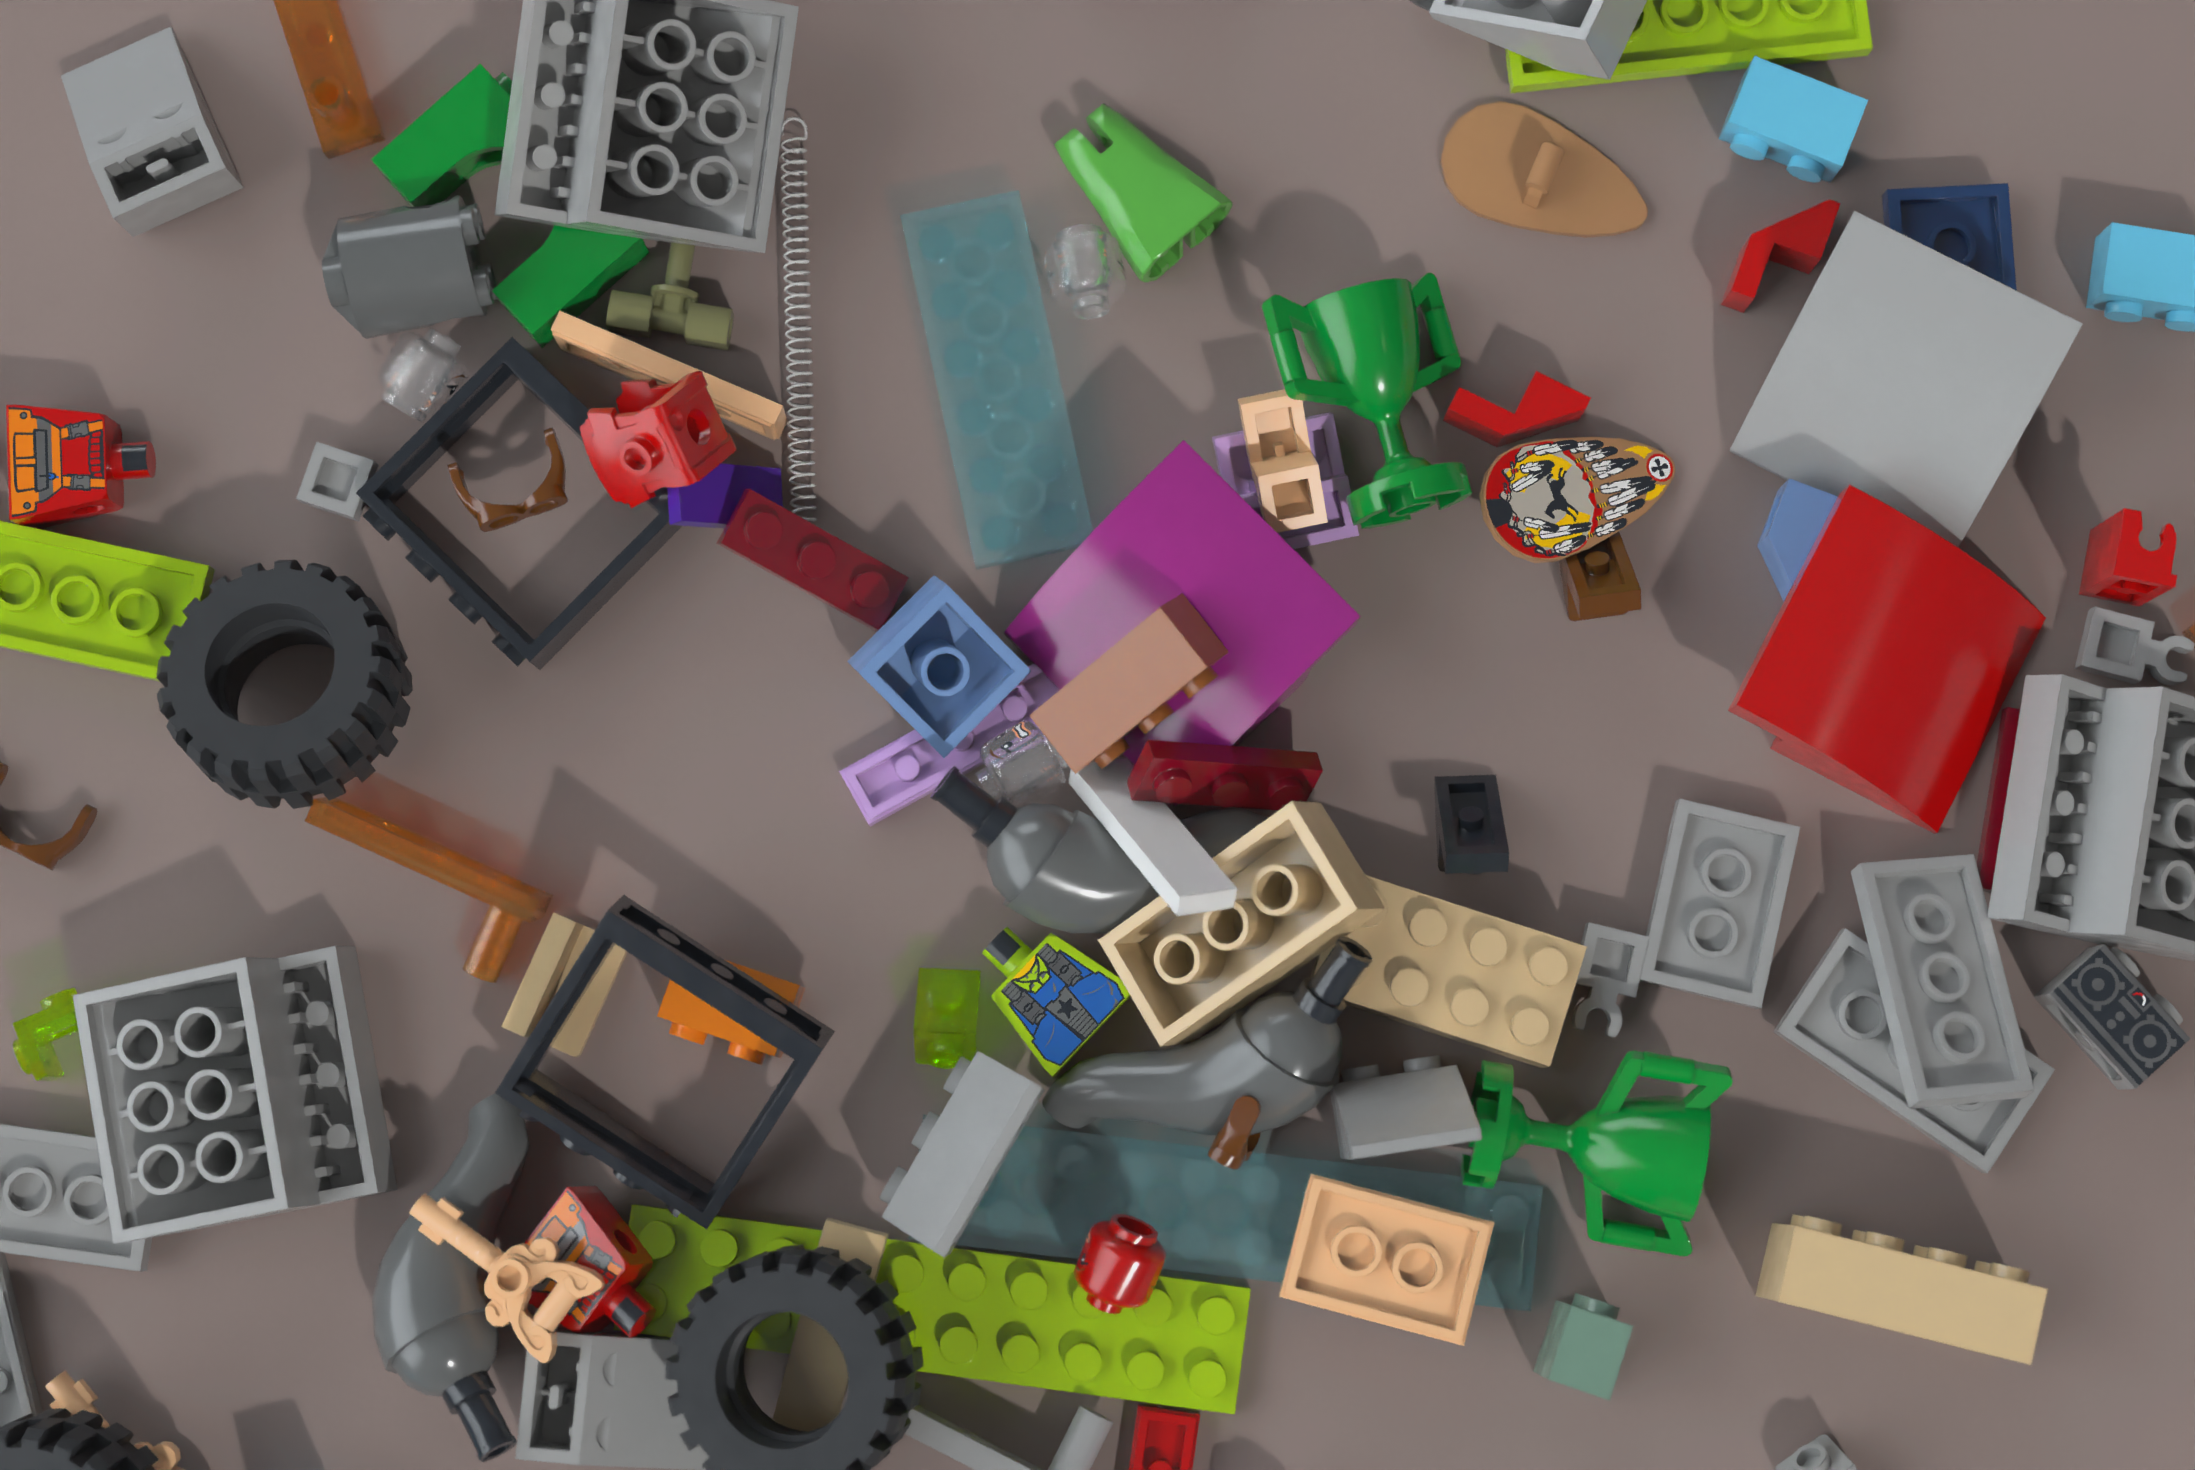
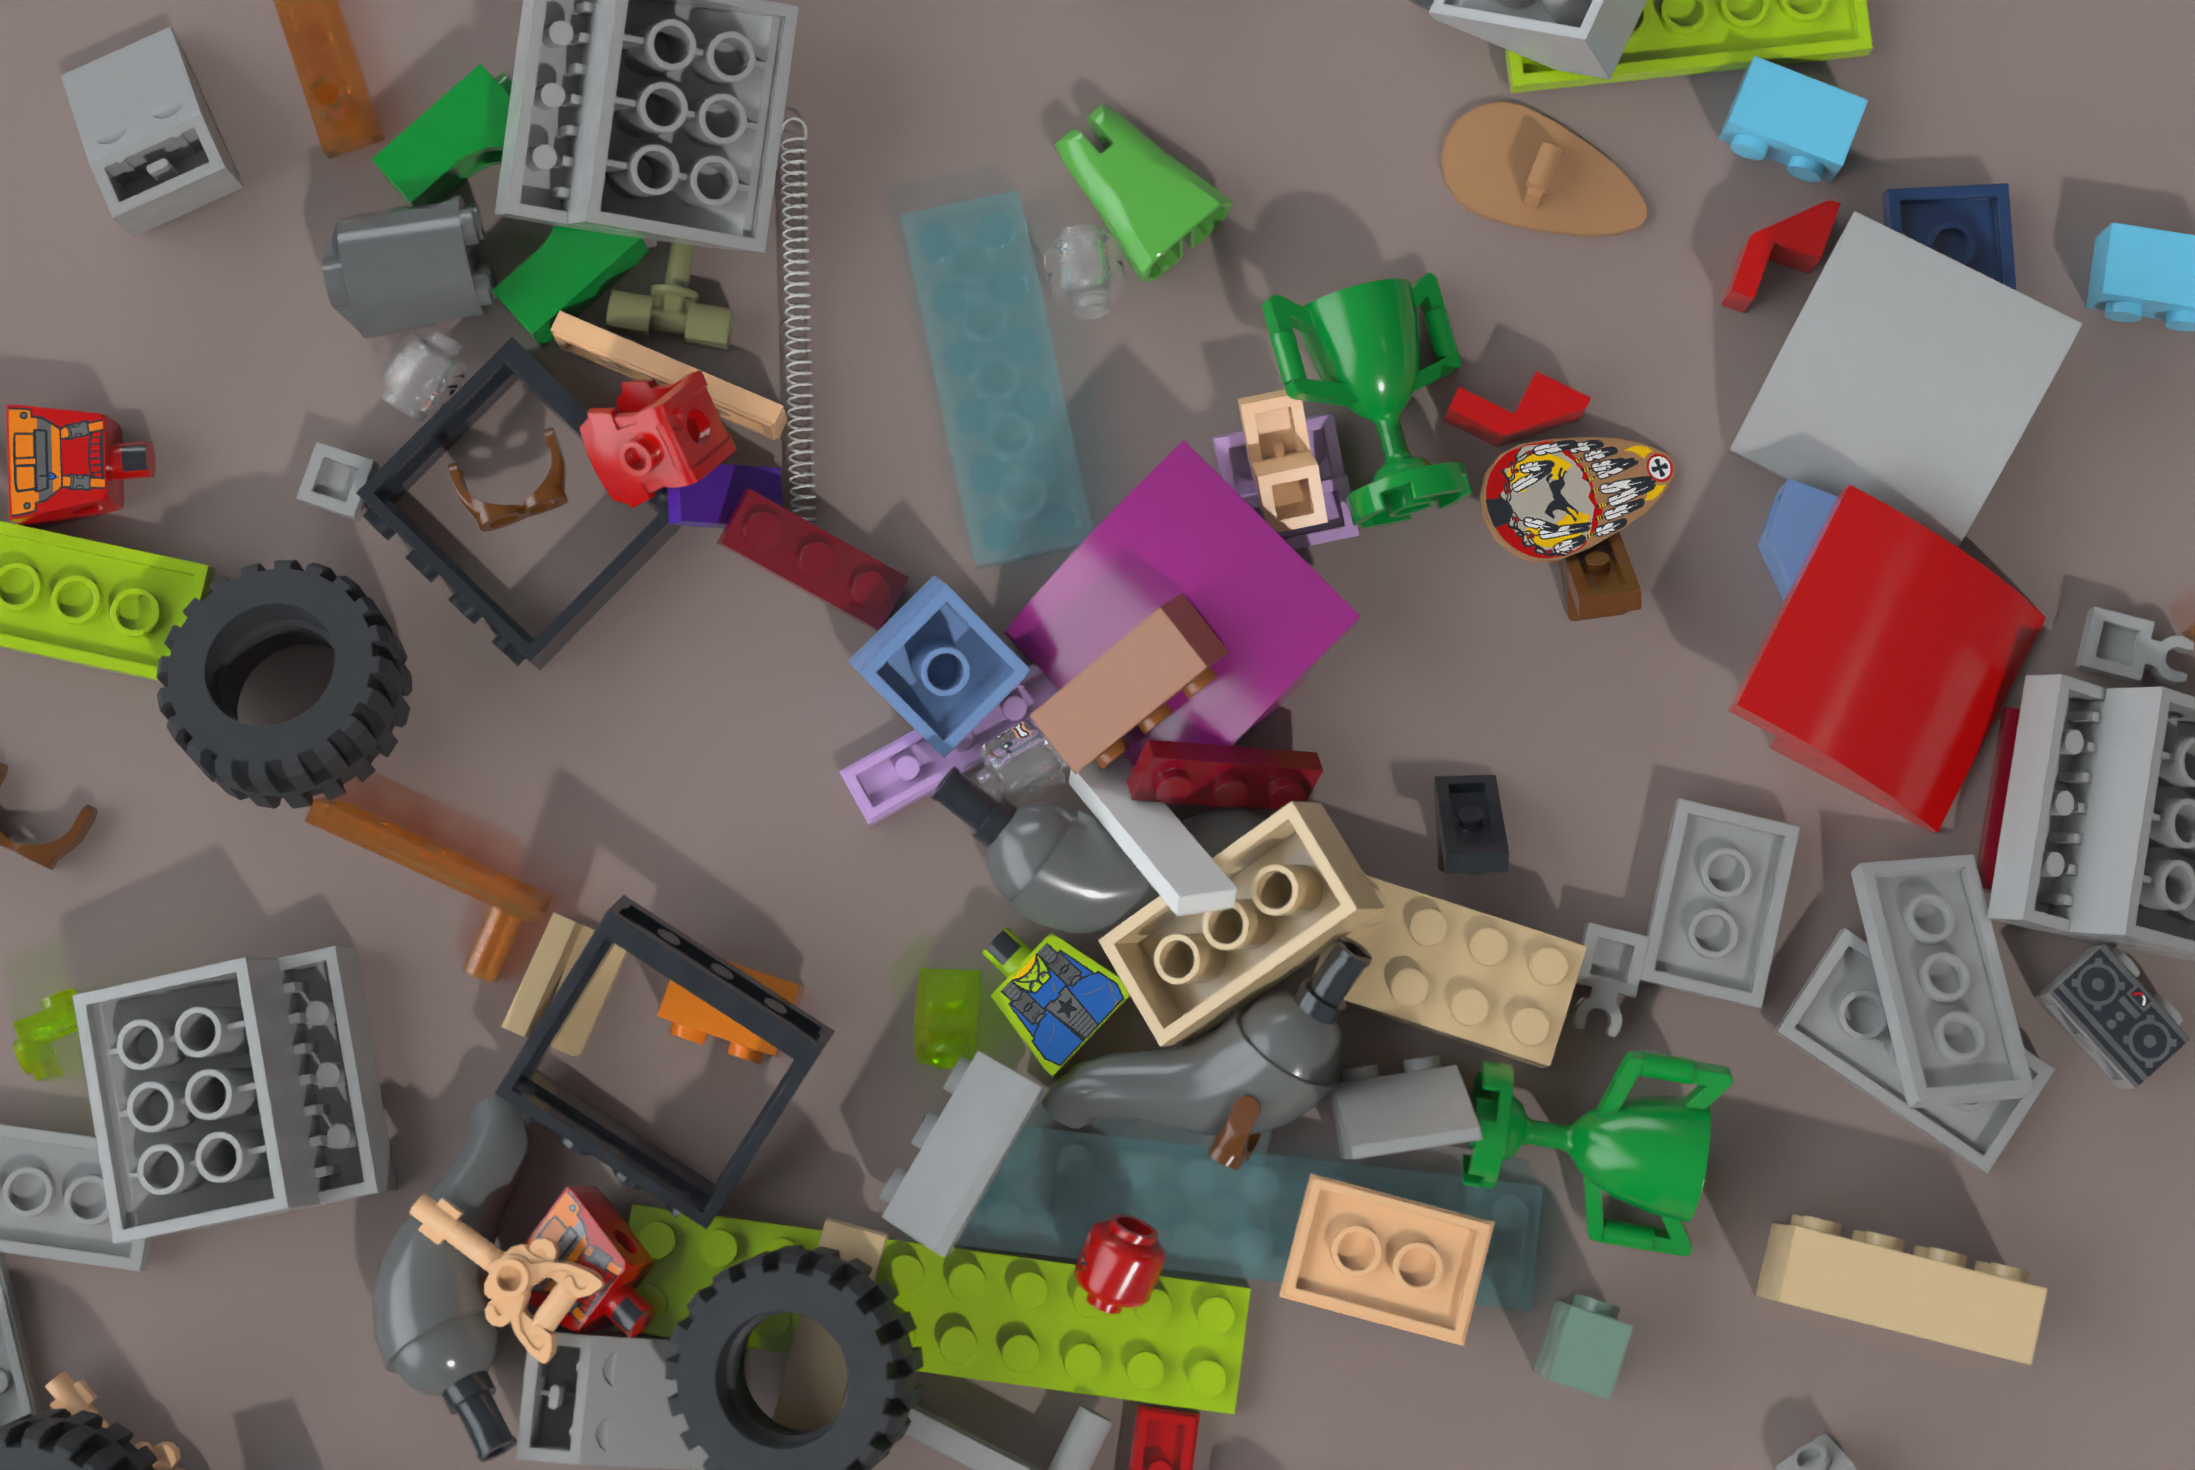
(2121, 568): red hinge -> none

